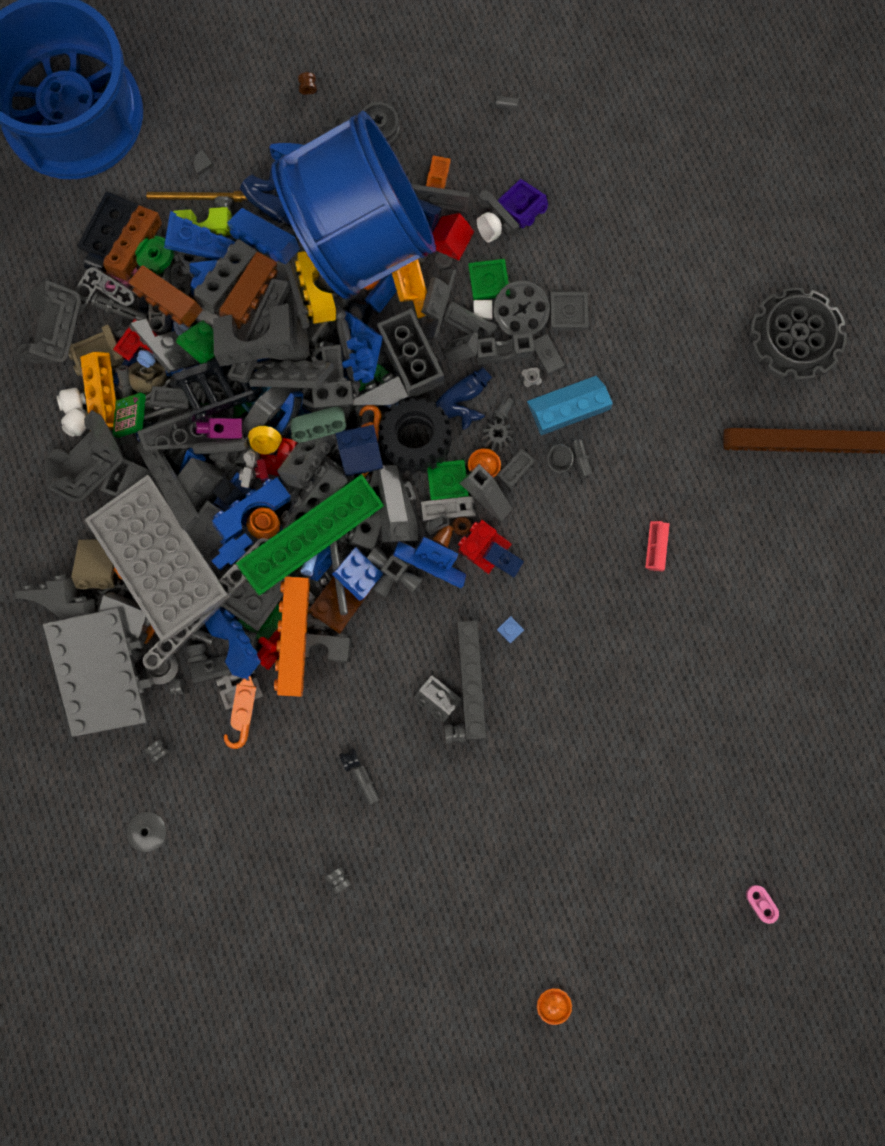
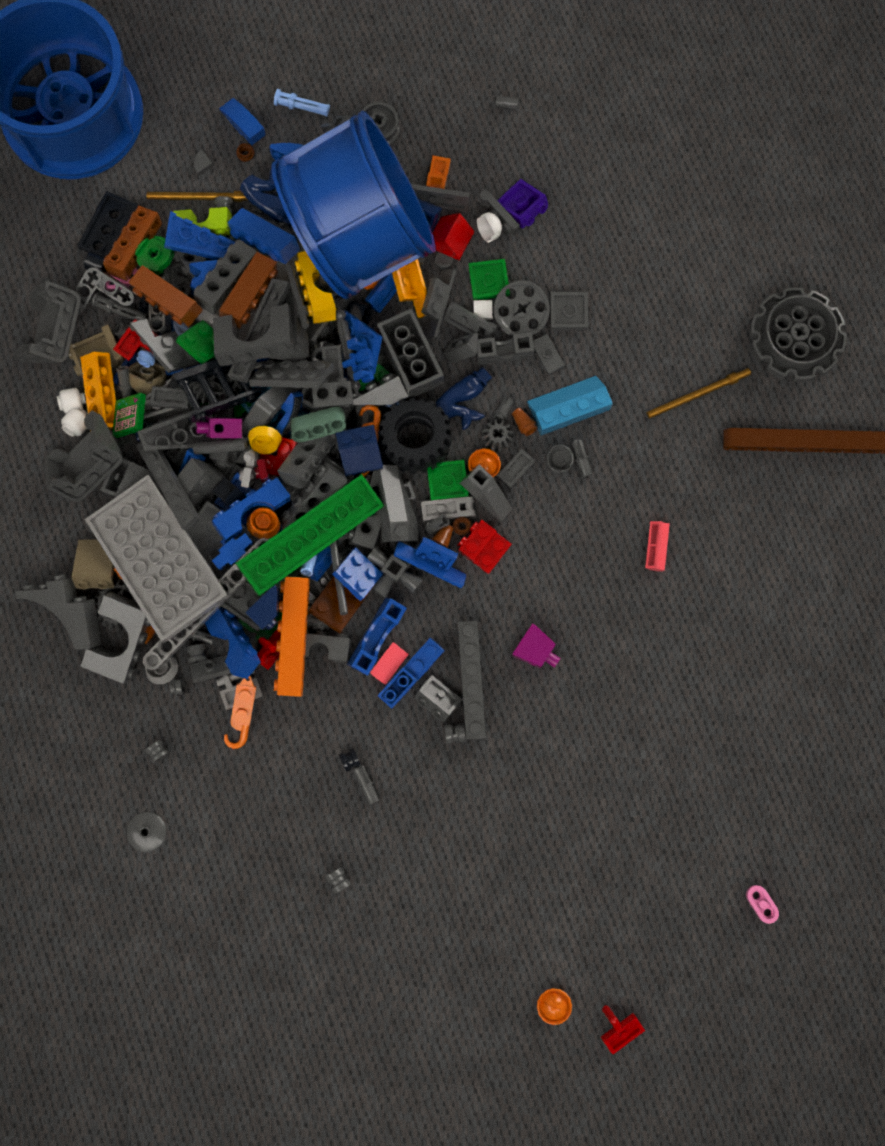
(97, 671): dark grey hinge -> none
(242, 148): none -> reddish brown plate
(243, 121): none -> blue slope
(266, 609): none -> dark blue slope
(292, 101): none -> light blue pin
(307, 83): reddish brown wheel -> none
(371, 642): none -> blue arch
(389, 663): none -> coral slope
(411, 673): none -> blue slope
(503, 559): dark blue plate -> none
(510, 629): medium blue plate -> none
(524, 422): none -> dark orange cone
(526, 373): light grey plate -> none
(536, 648): none -> magenta torso
(622, 1032): none -> red plate
(730, 379): none -> pearl gold bar

